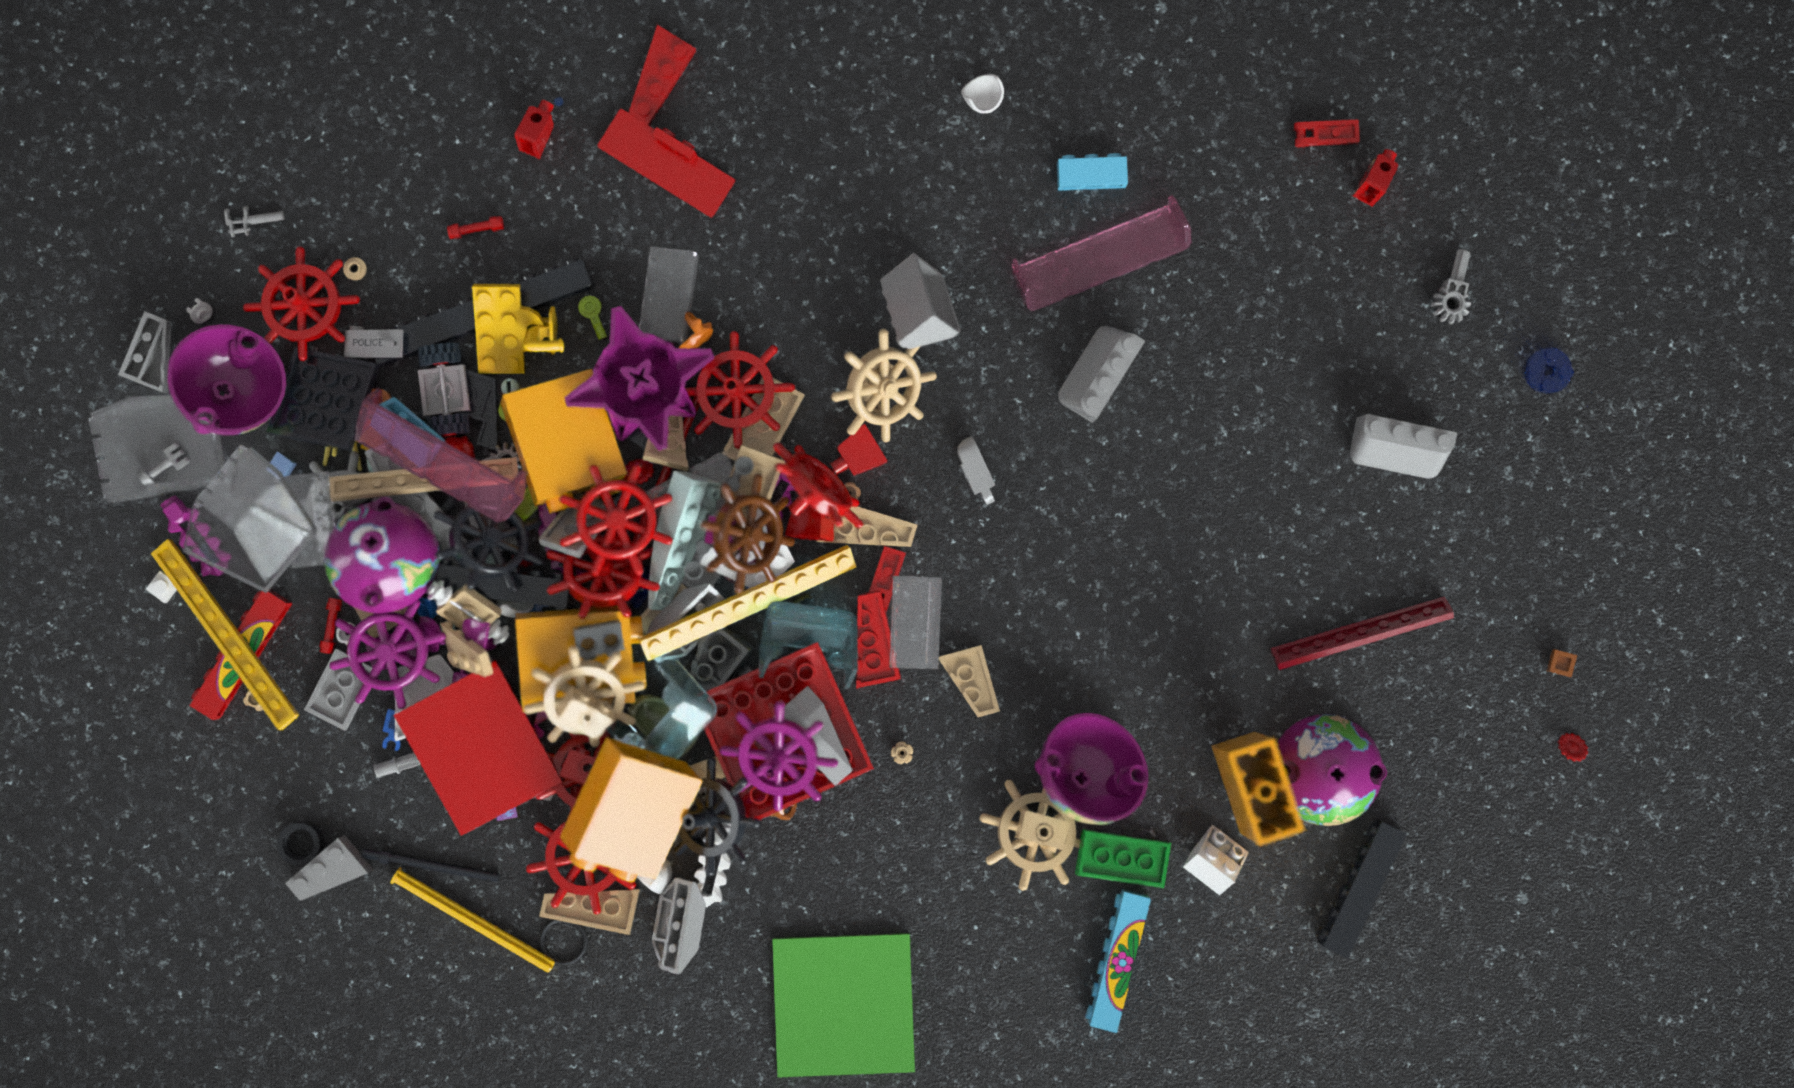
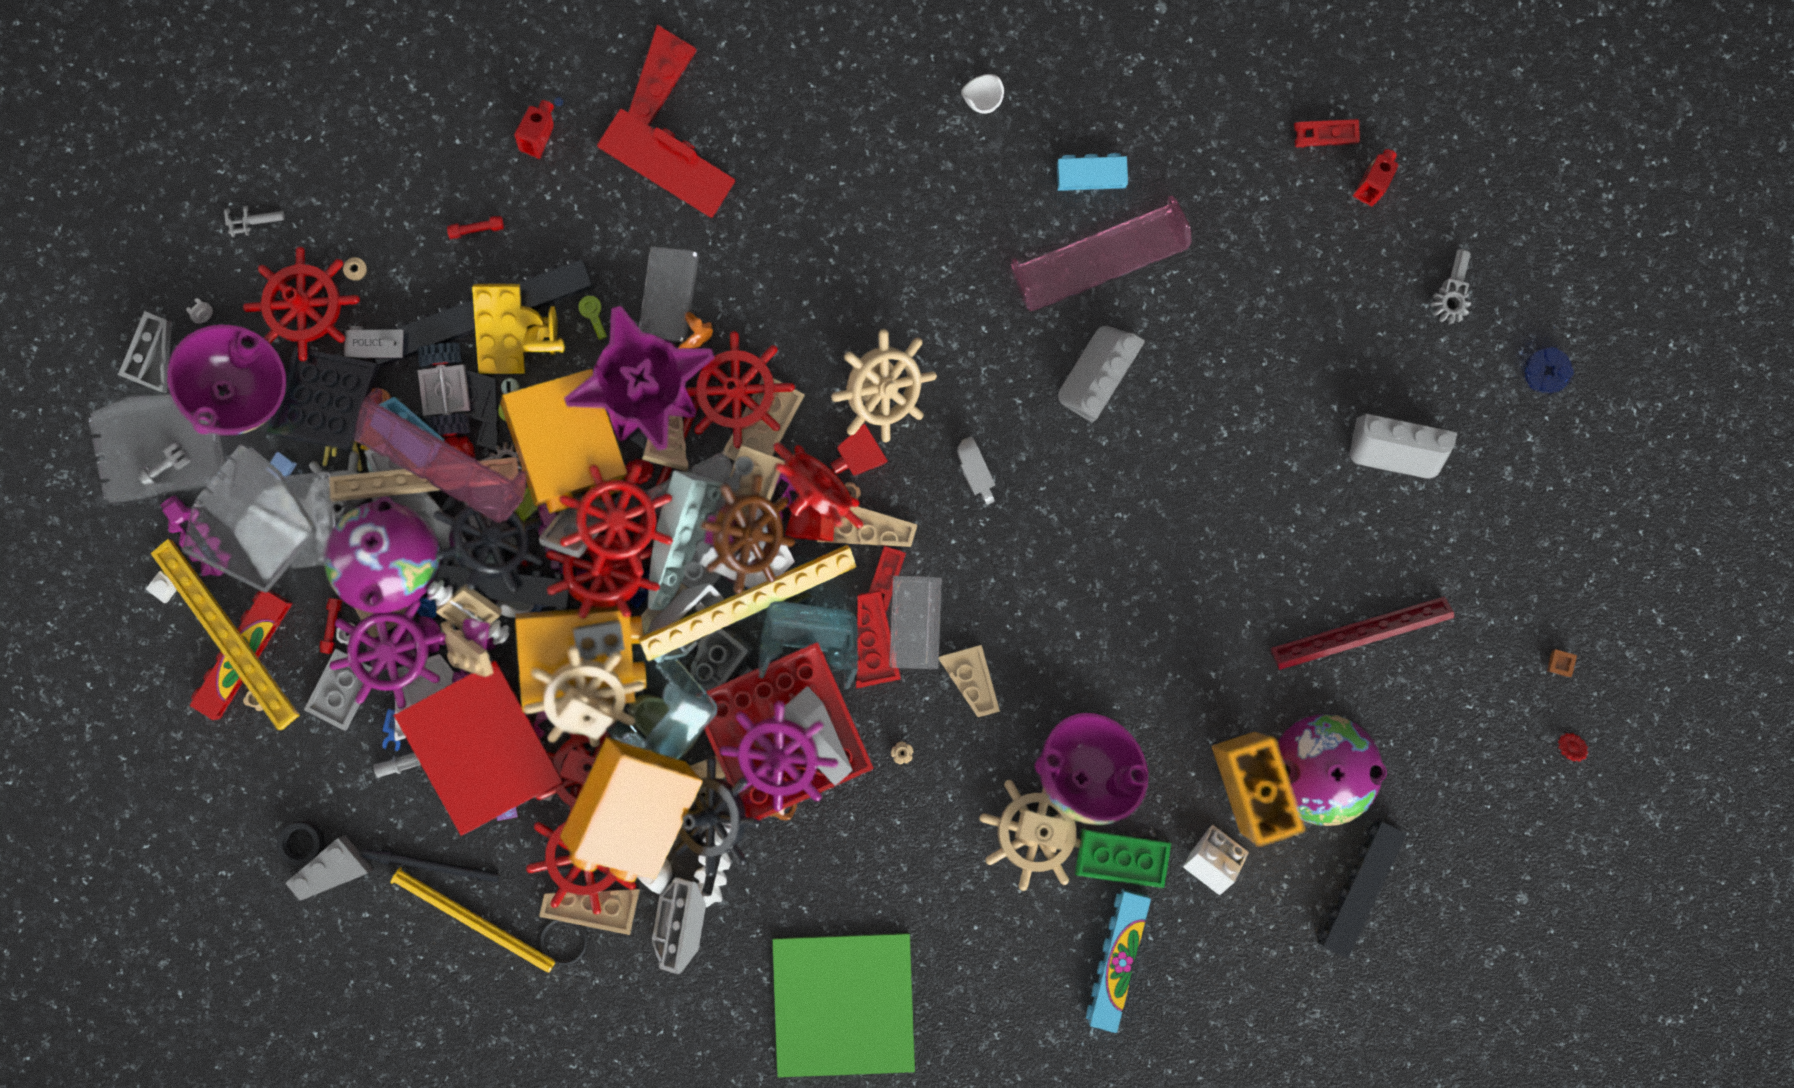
(919, 304): light grey windscreen -> none

